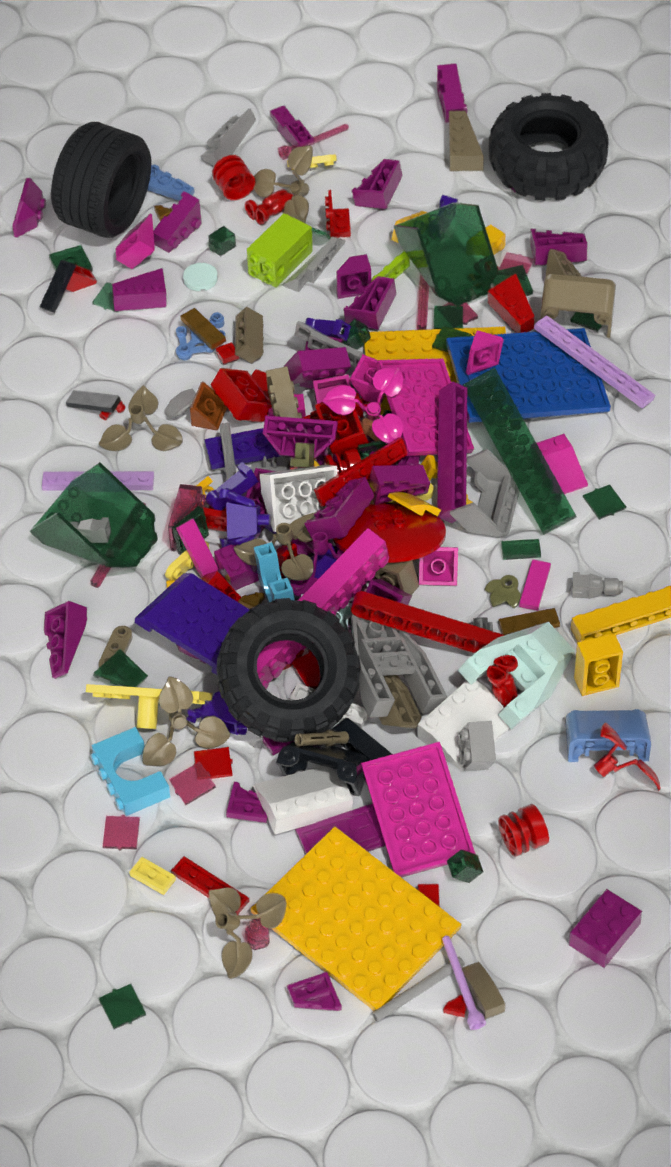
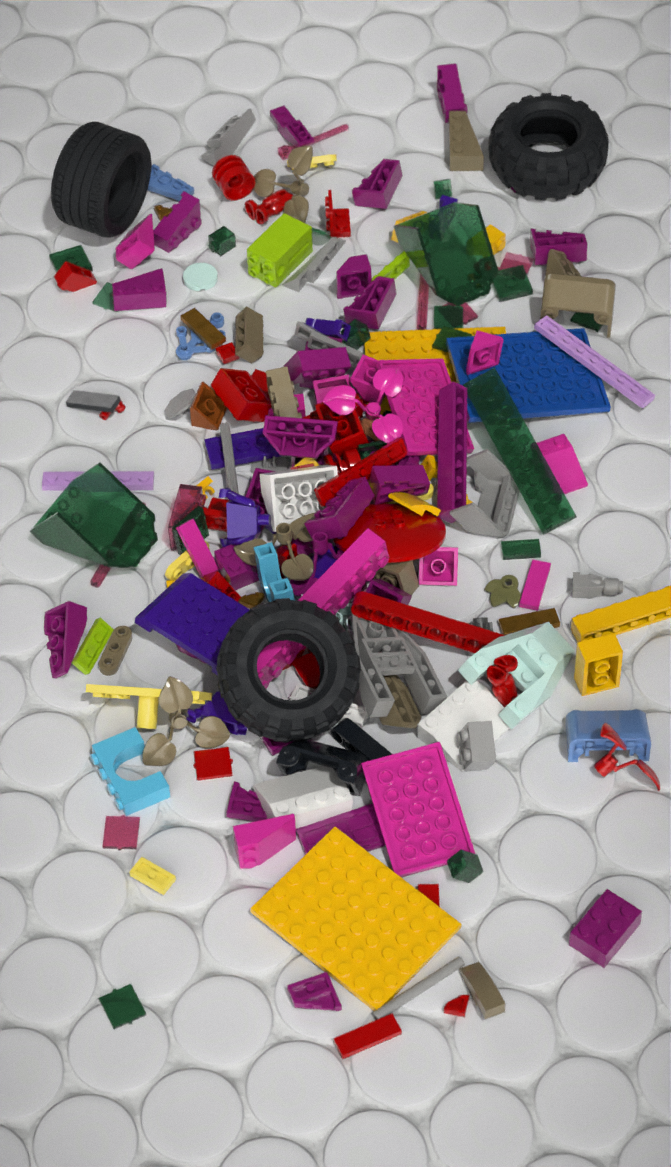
(29, 208): magenta wedge -> none
(57, 286): black tile -> none
(92, 646): none -> lime plate
(94, 530): light grey piece -> none
(121, 671): clear green wing -> none
(142, 404): dark tan plant -> none
(192, 783): clear pink piece -> none
(202, 879): red tile -> none
(225, 903): dark tan plant -> none
(238, 483): dark purple leg -> none
(257, 935): clear pink rock -> none
(262, 839): none -> dark pink slope
(303, 455): olive panel -> none
(327, 738): dark tan pin -> none
(367, 1036): none -> red tile
(442, 187): none -> clear green tile
(475, 1018): lavender piece -> none
(512, 305): red wedge -> none
(523, 830): red wheel -> none
(604, 502): clear green piece -> none

